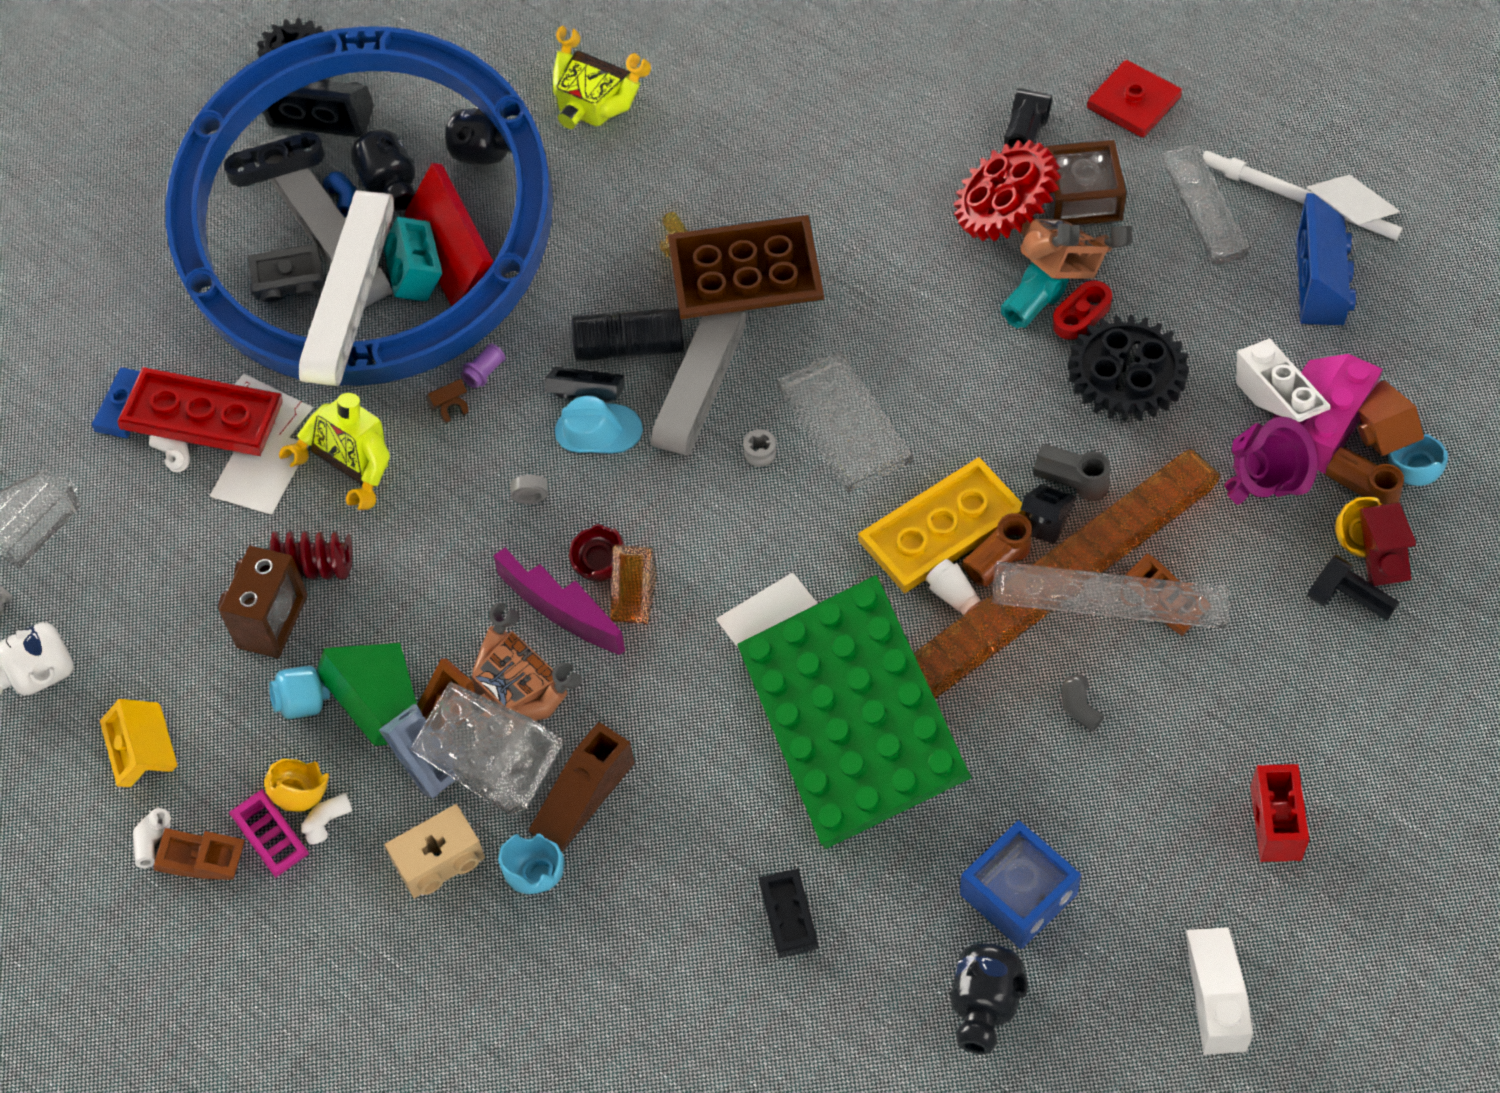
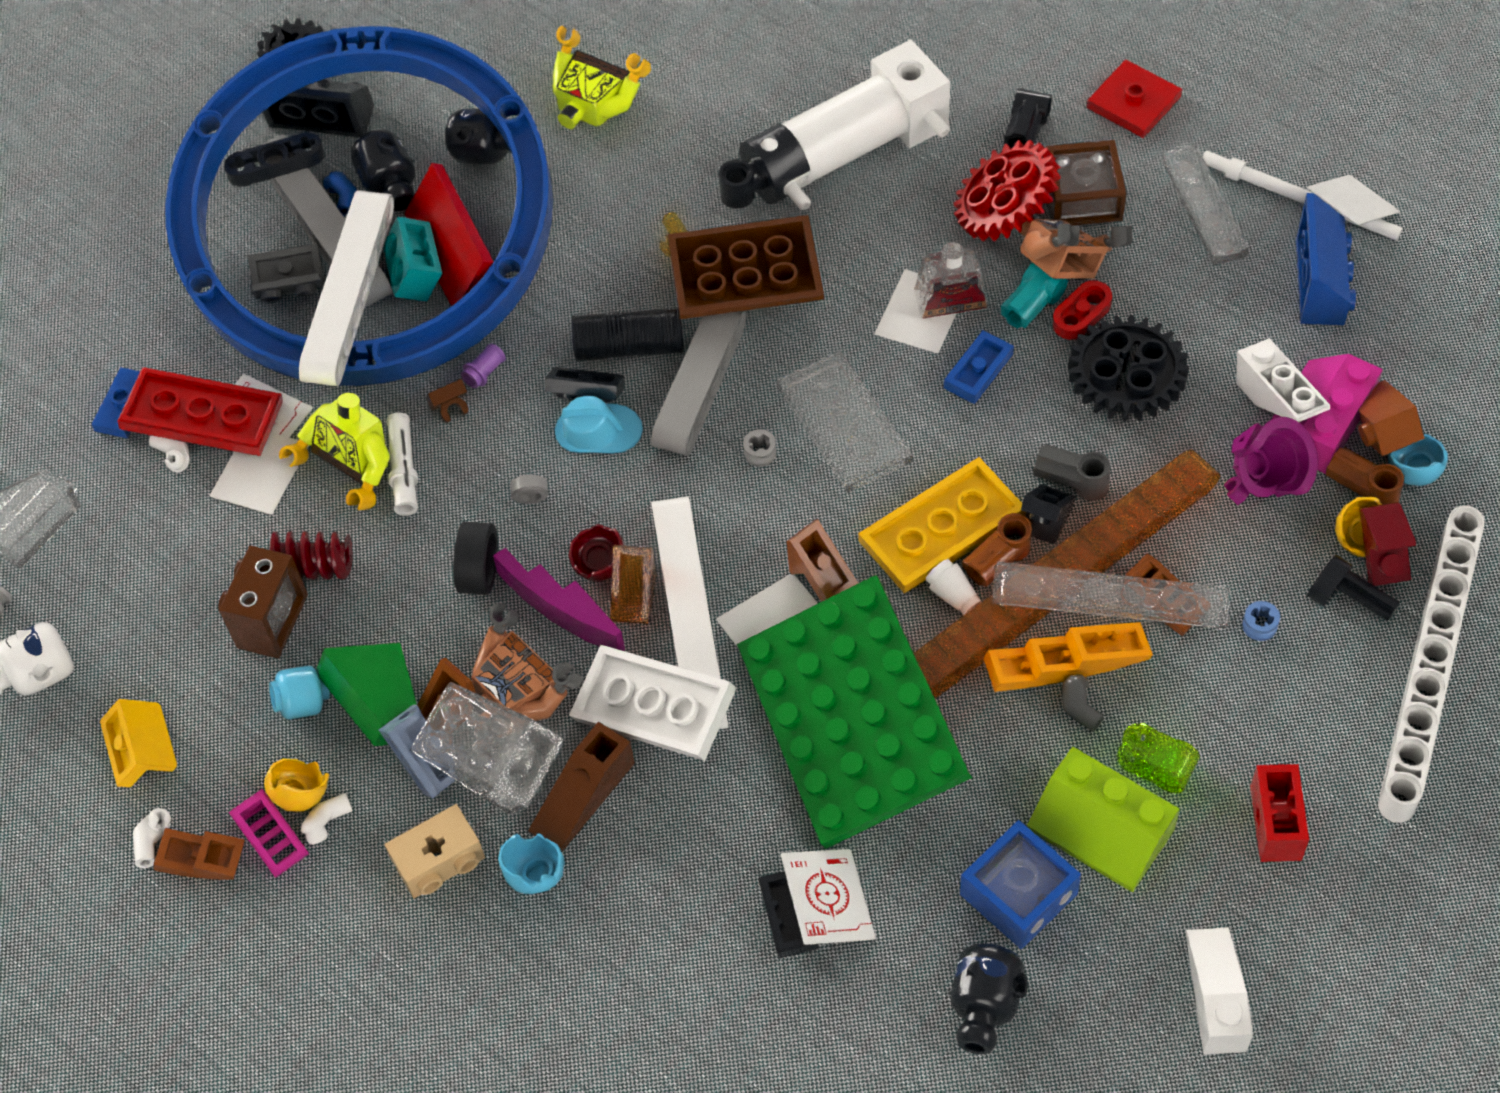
(402, 475): none -> white pin
(473, 558): none -> black tyre
(653, 702): none -> white plate
(685, 588): none -> white beam
(817, 558): none -> dark orange slope
(827, 896): none -> white sticker
(900, 100): none -> white piece
(903, 320): none -> white sticker
(949, 282): none -> torso
(978, 367): none -> blue plate
(1081, 651): none -> light orange slope
(1103, 819): none -> lime slope
(1160, 759): none -> clear neon green piece
(1264, 609): none -> medium blue bush
(1431, 675): none -> white beam

